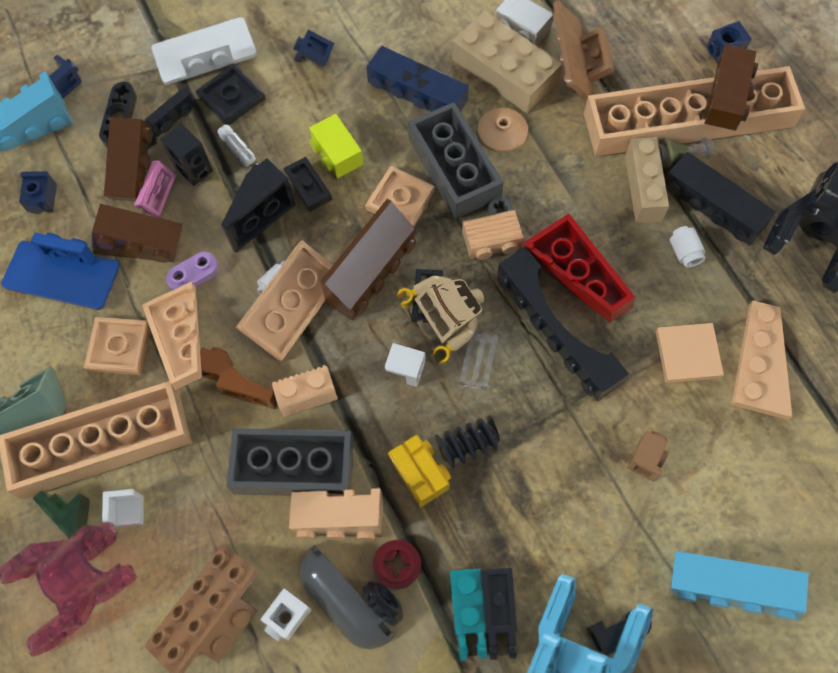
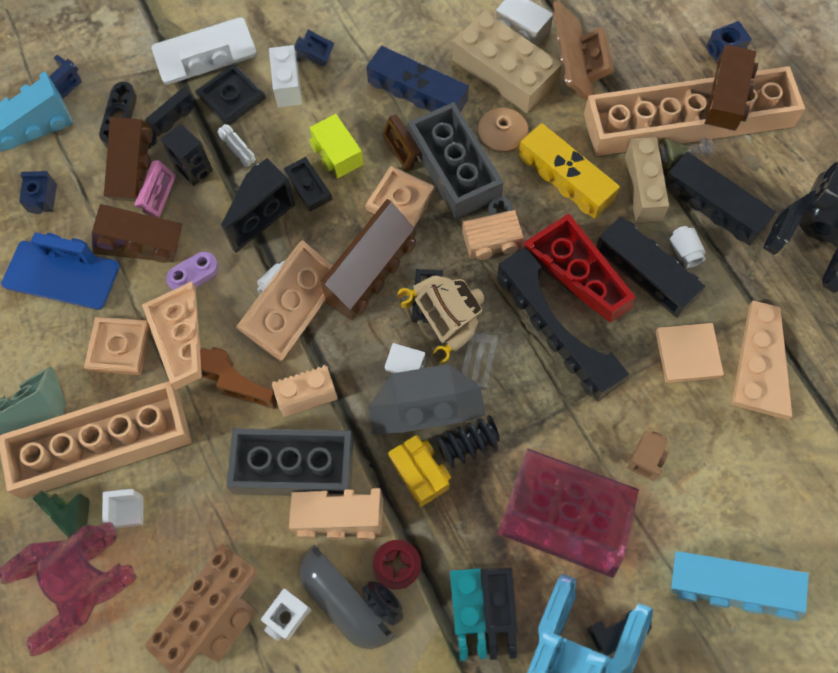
(285, 76): none -> white brick
(401, 142): none -> reddish brown tile
(425, 400): none -> dark grey wedge
(568, 171): none -> yellow brick
(570, 513): none -> clear pink slope
(649, 266): none -> black brick

